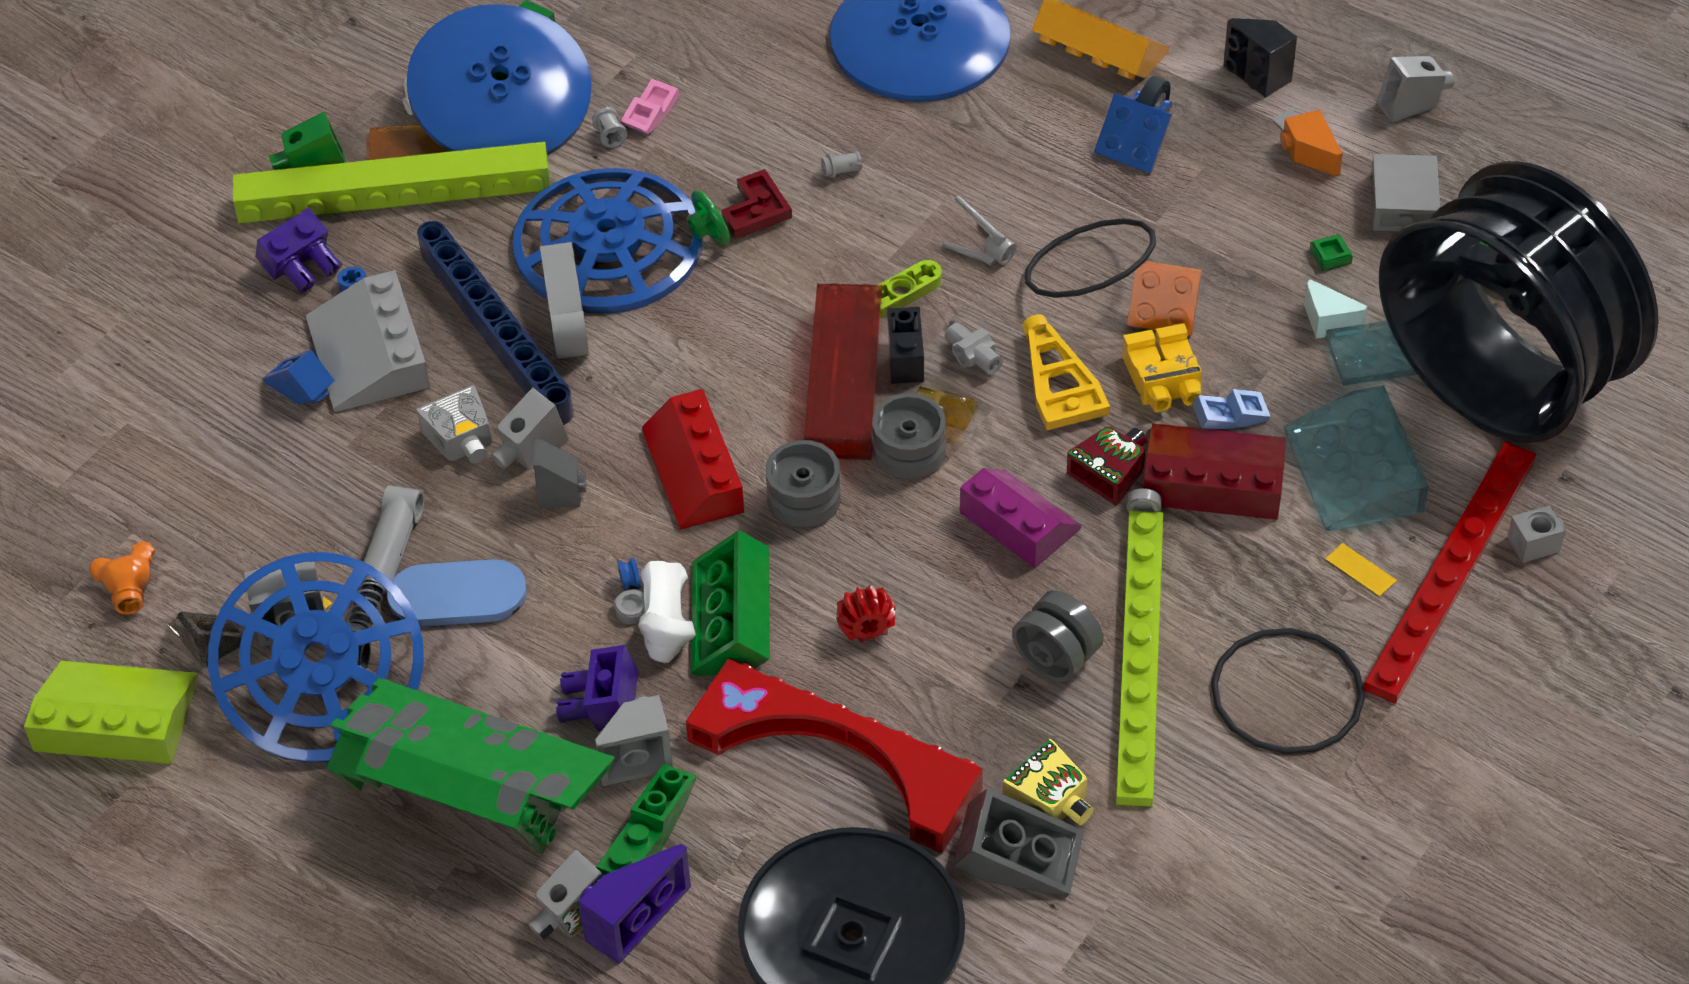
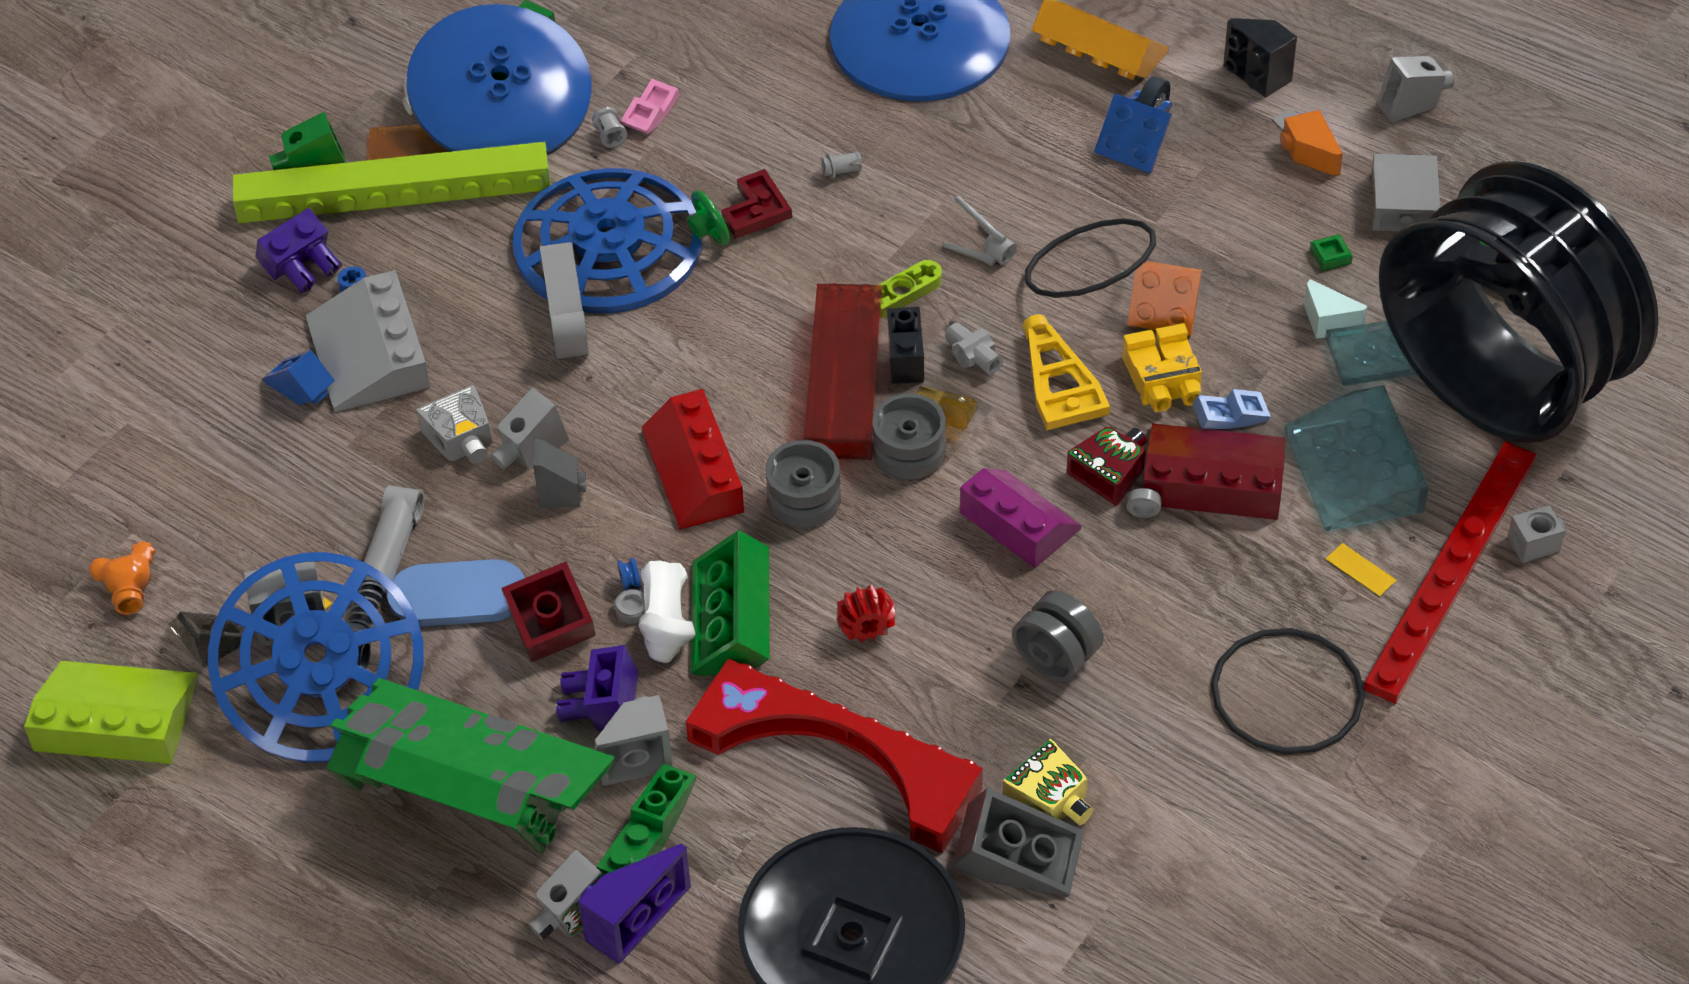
(492, 317): dark blue beam -> none
(548, 611): none -> dark red brick
(1140, 660): lime plate -> none

